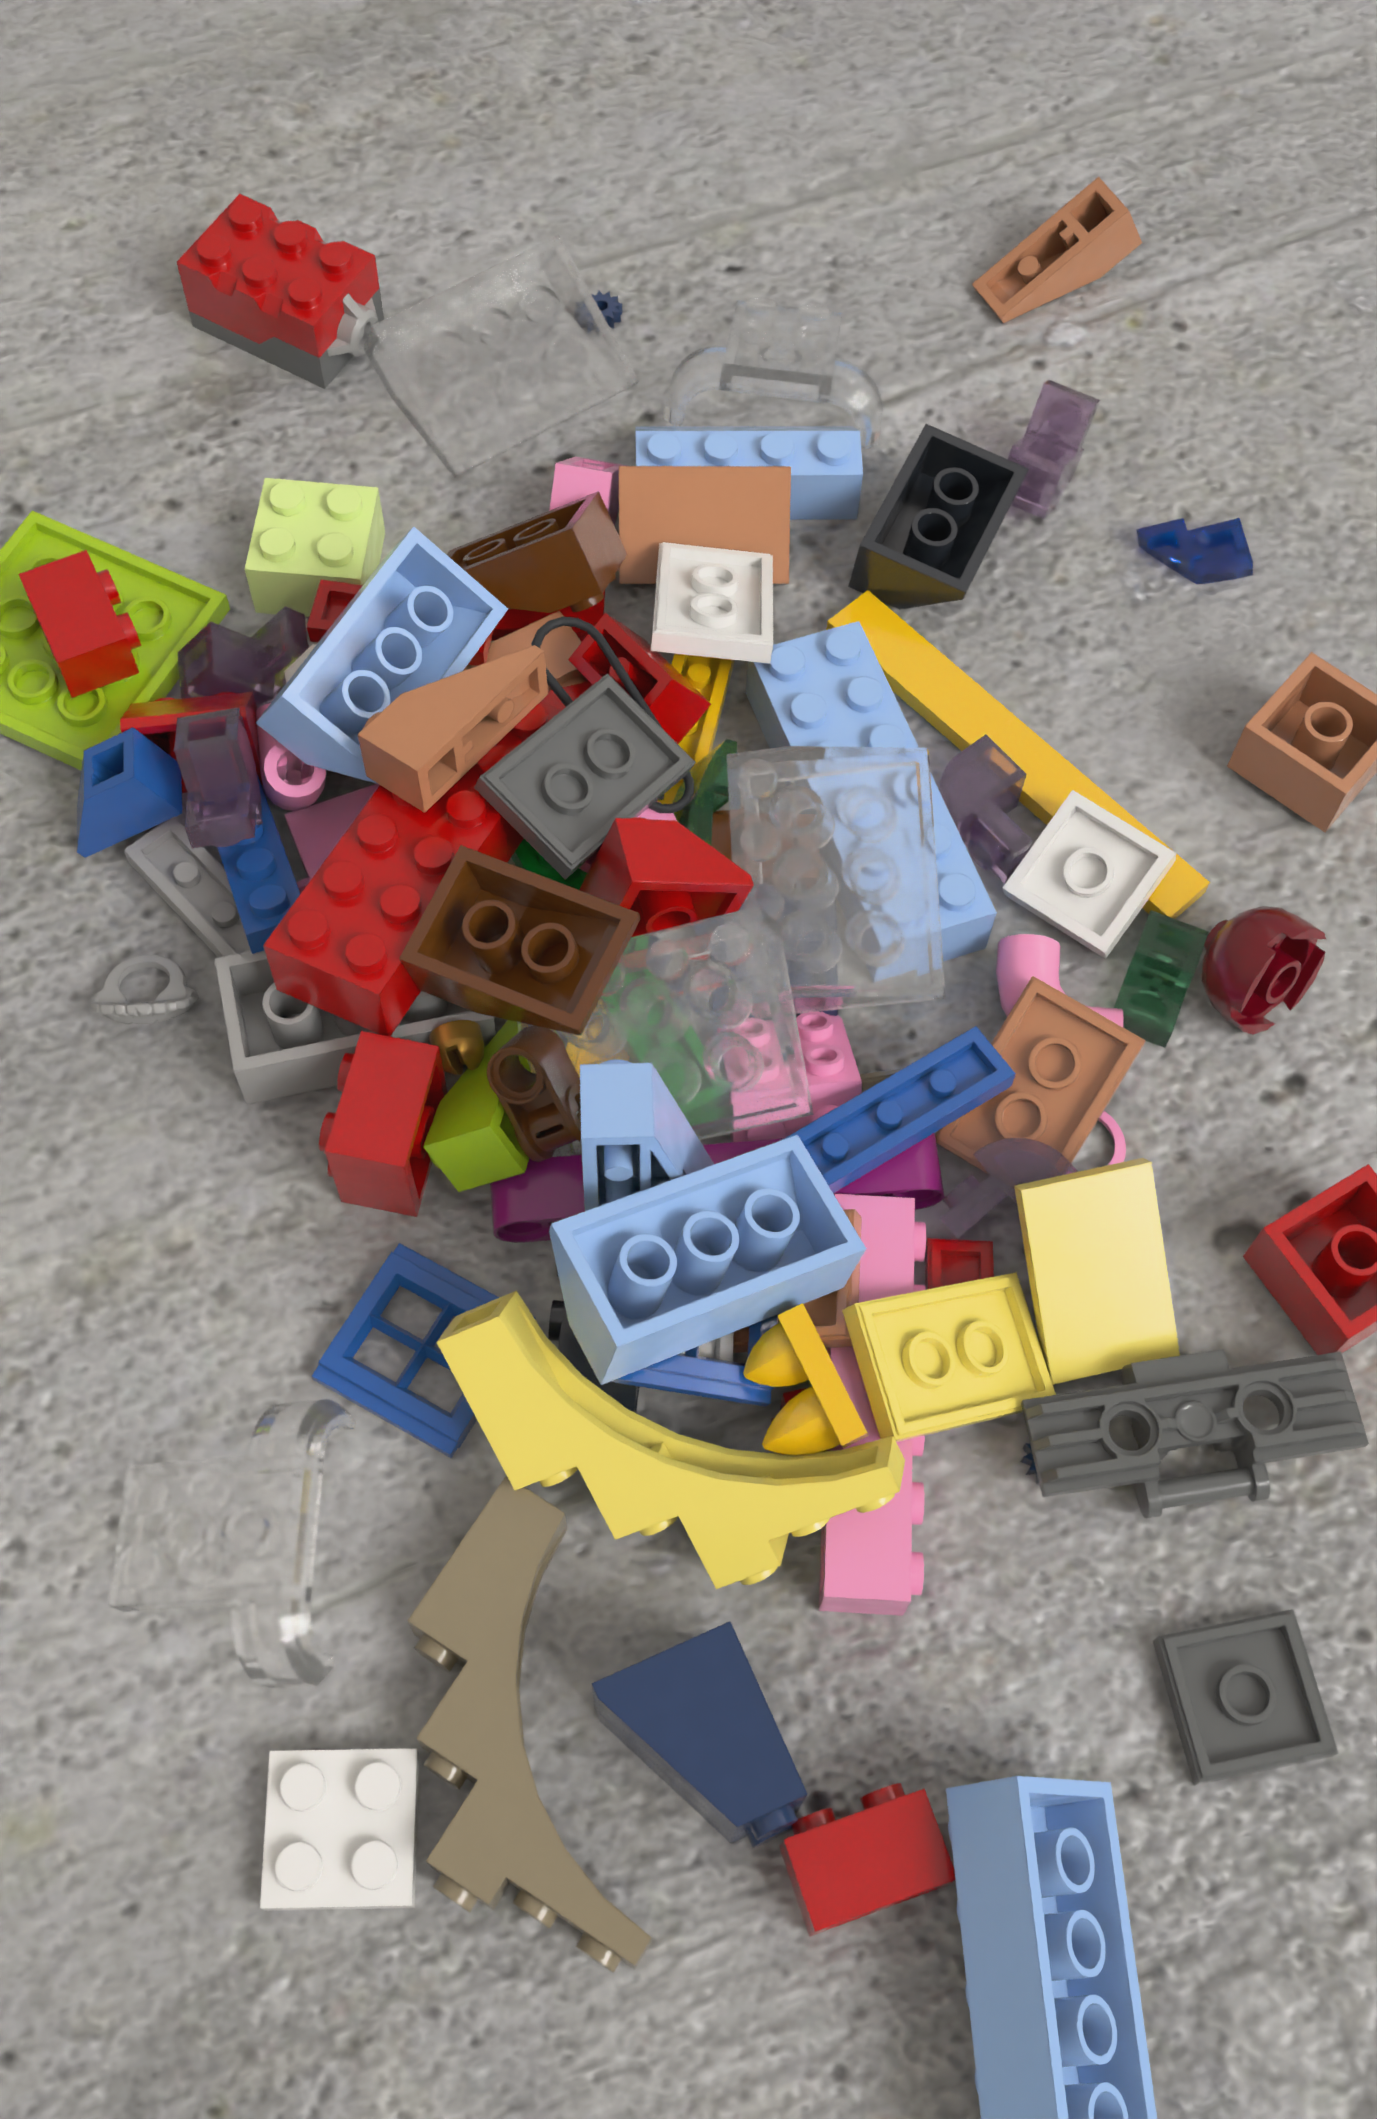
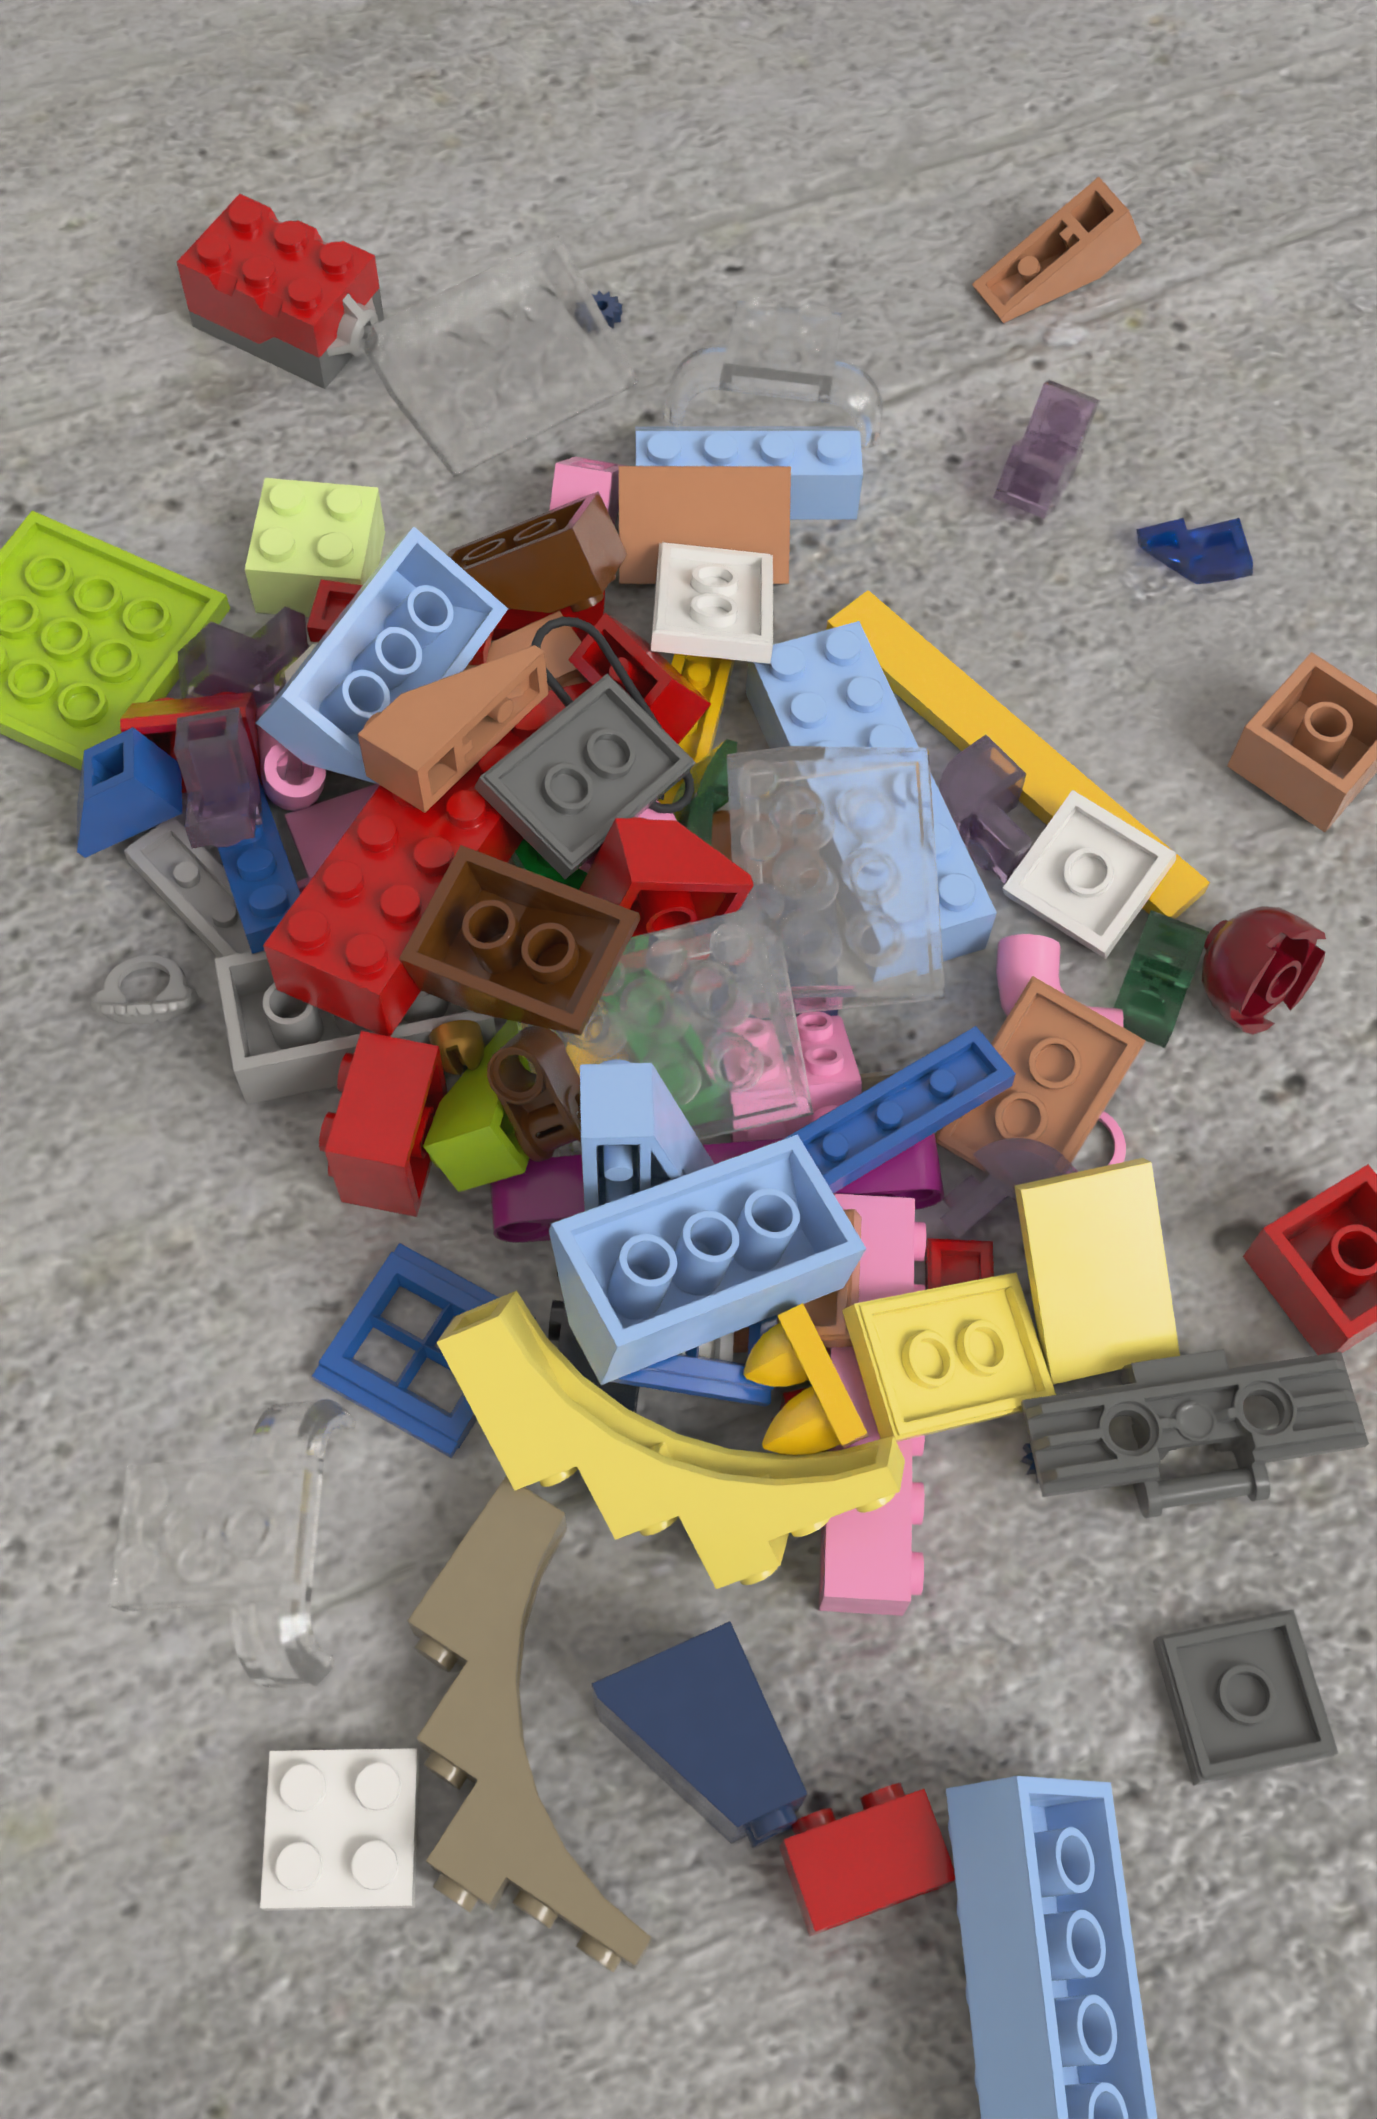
(80, 622): red brick -> none
(936, 522): black slope -> none

